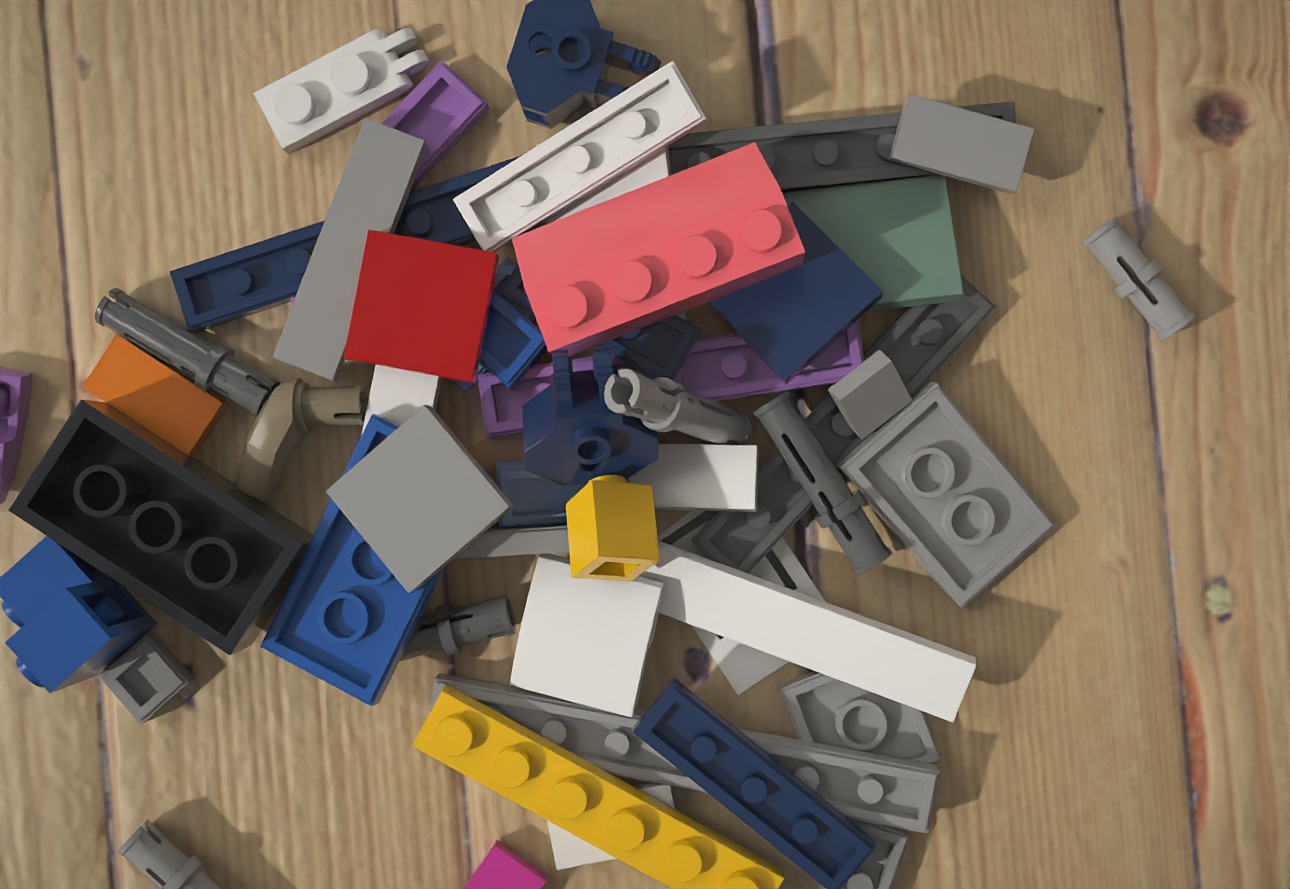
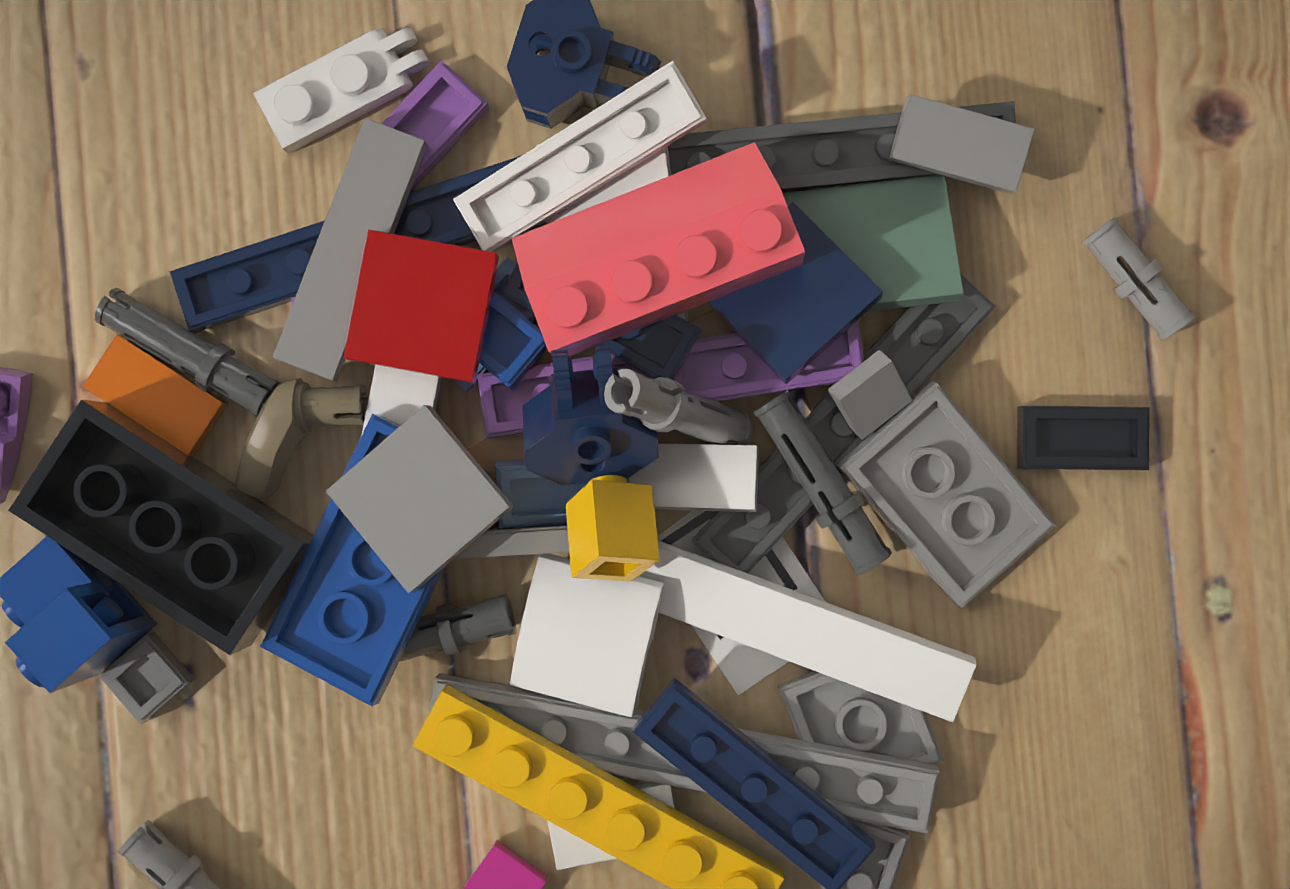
(1083, 437): none -> black tile

